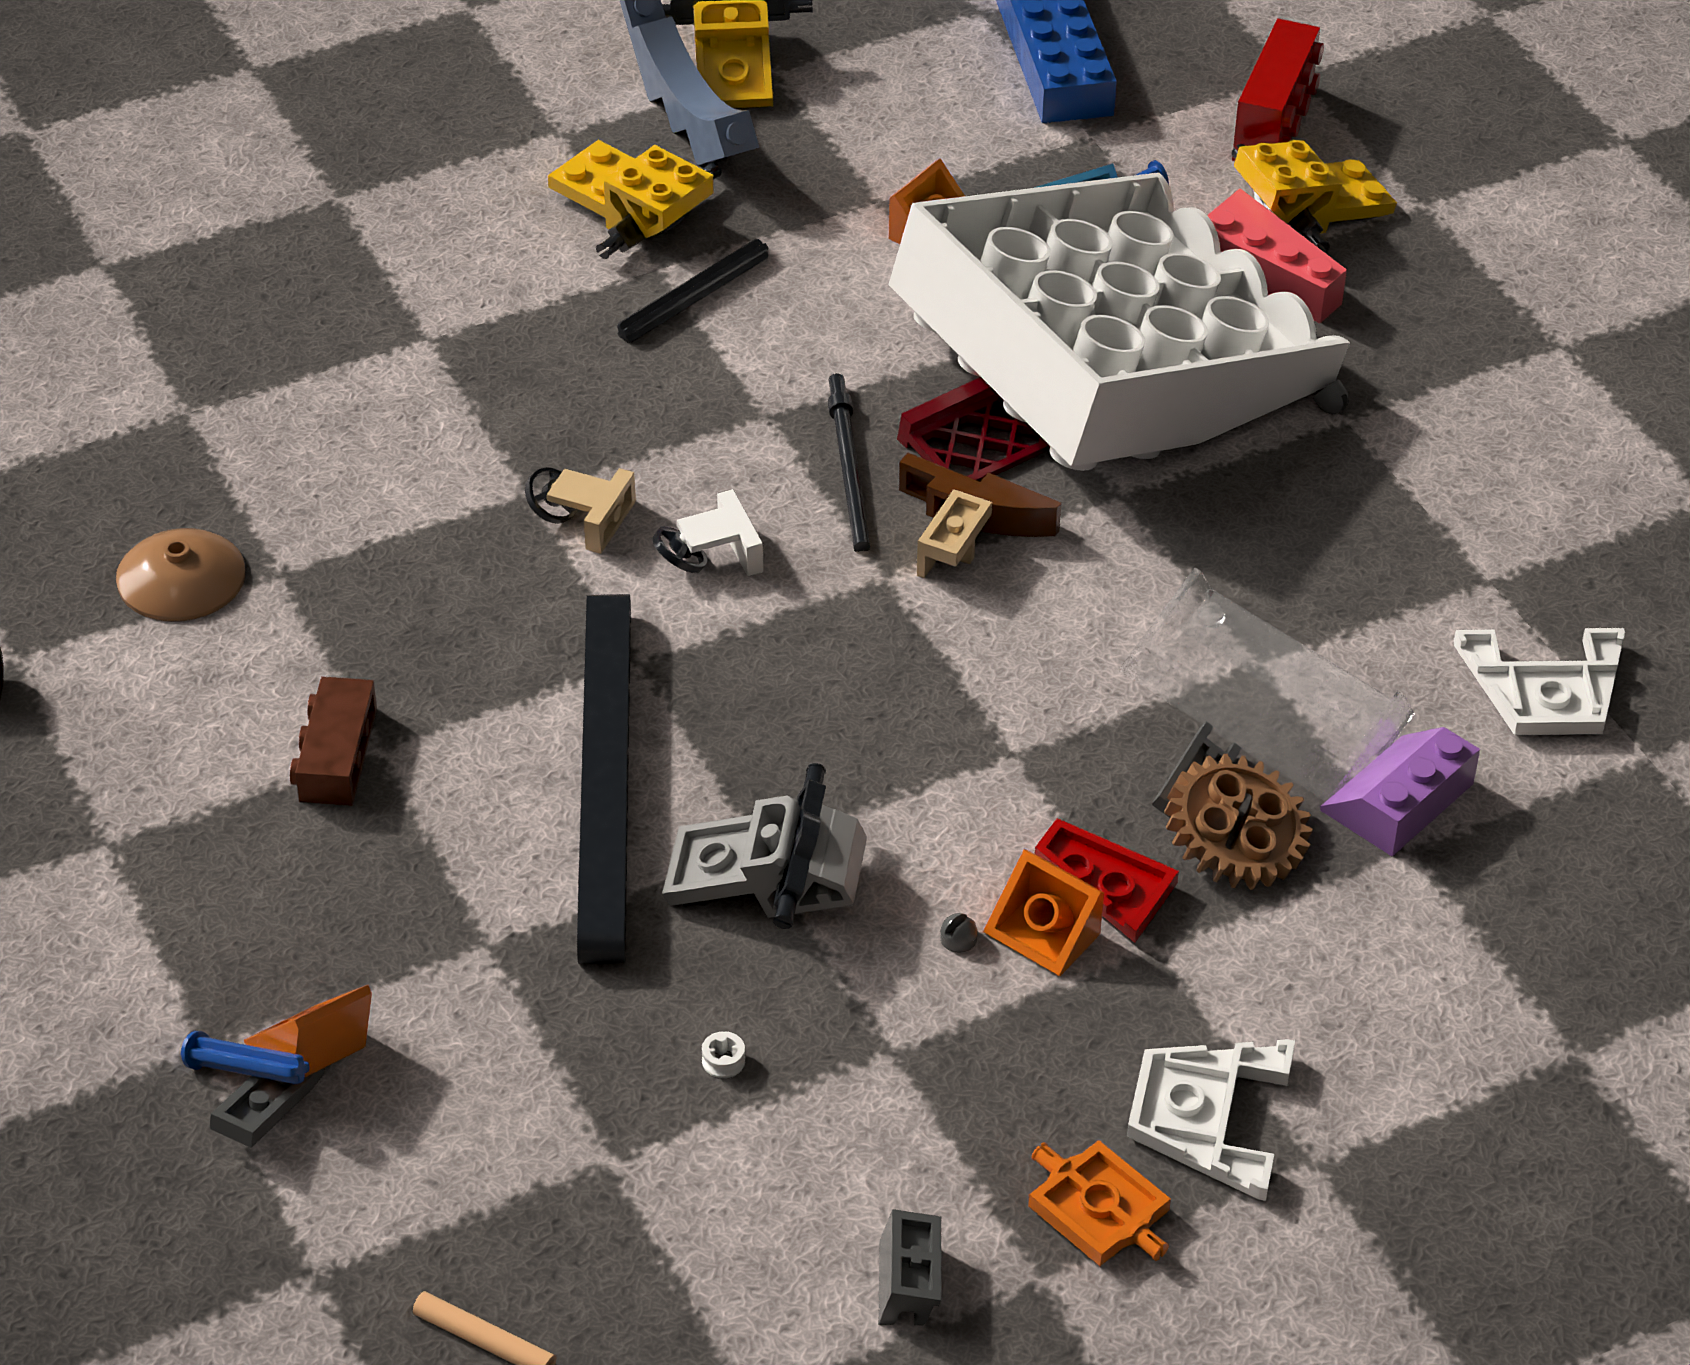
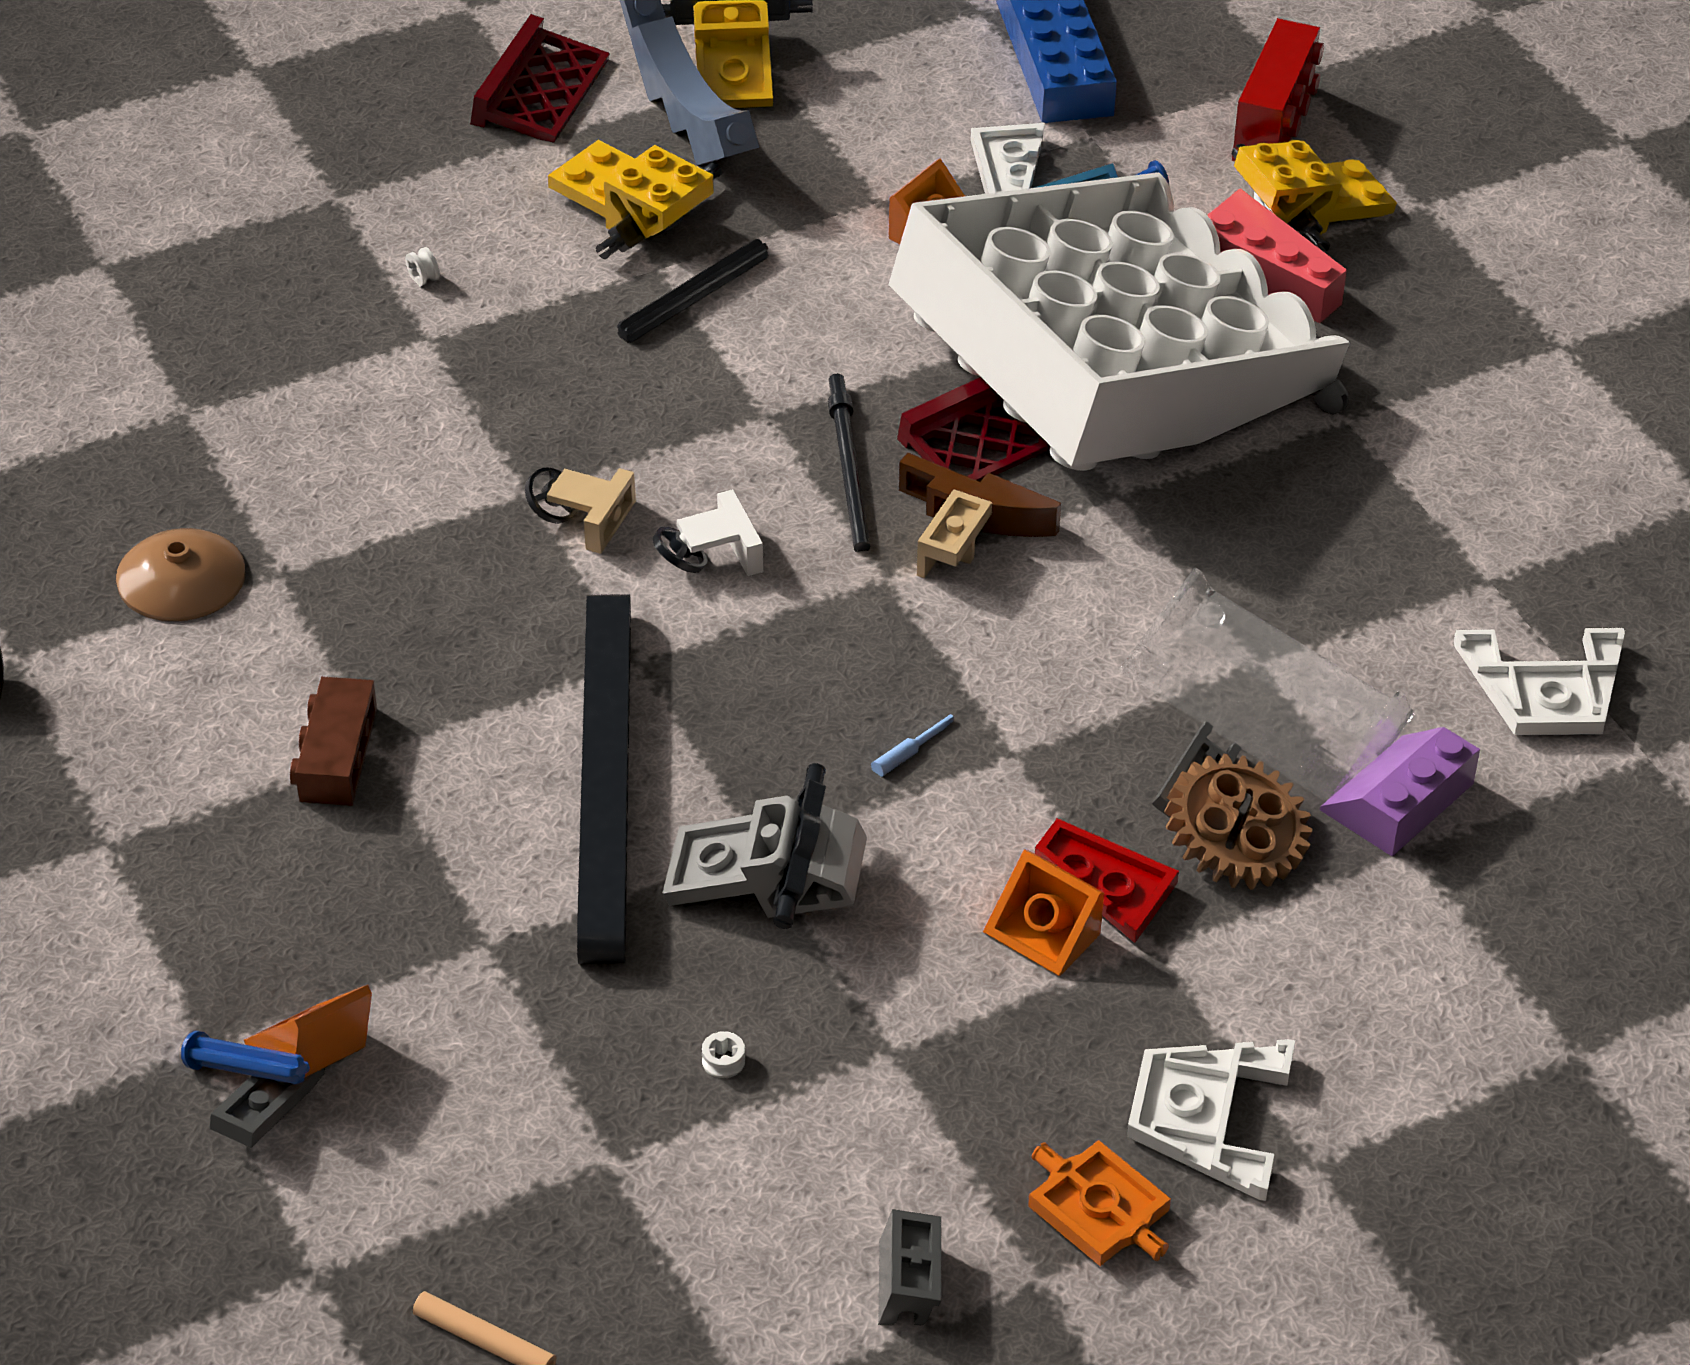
(422, 266): none -> white bush
(514, 72): none -> dark red fence
(907, 748): none -> light blue piece
(962, 937): dark grey hinge -> none
(1007, 155): none -> white wing

